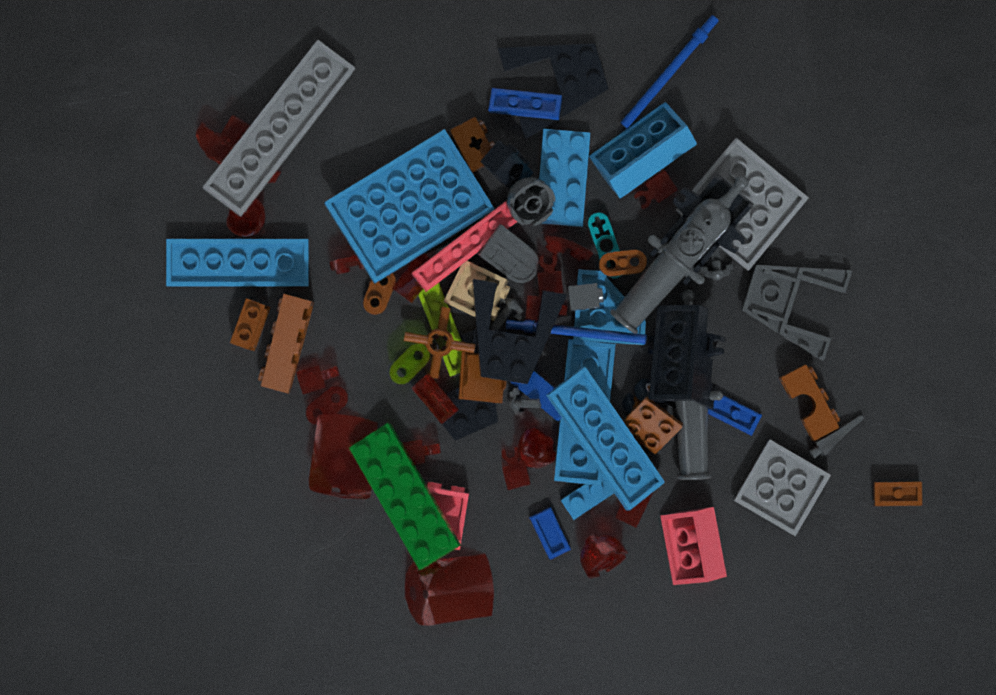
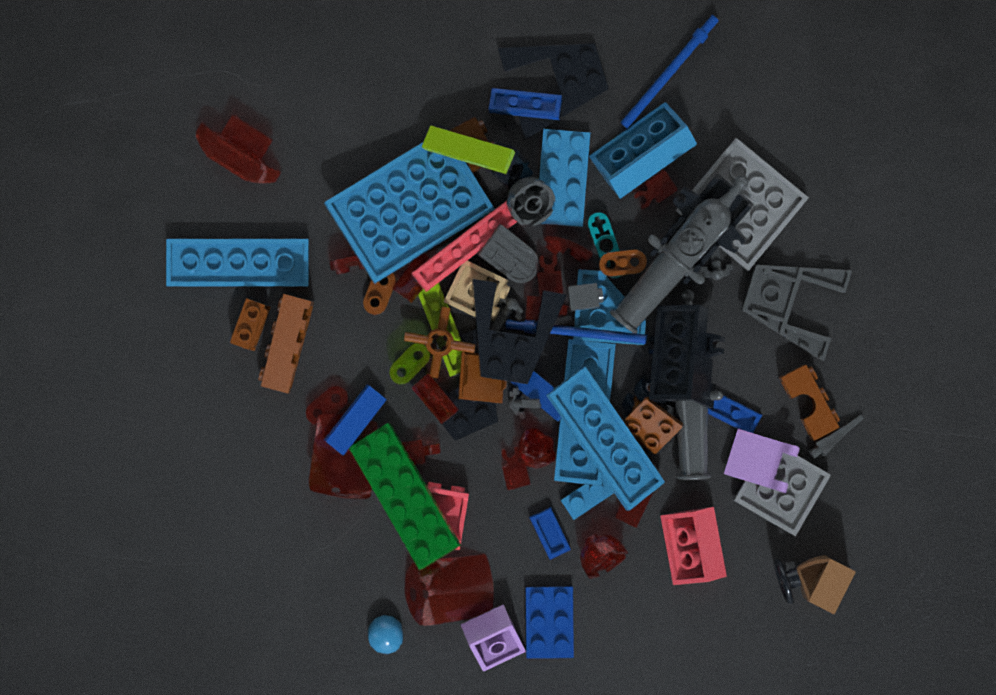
(250, 222): clear red hair -> none
(279, 128): light grey plate -> none
(313, 378): clear red plate -> none
(355, 419): none -> blue tile
(385, 634): none -> dark azure hair
(468, 149): none -> lime tile
(493, 638): none -> lavender slope
(549, 622): none -> blue plate
(758, 459): none -> lavender flag
(820, 580): none -> medium nougat piece
(897, 493): dark orange plate -> none

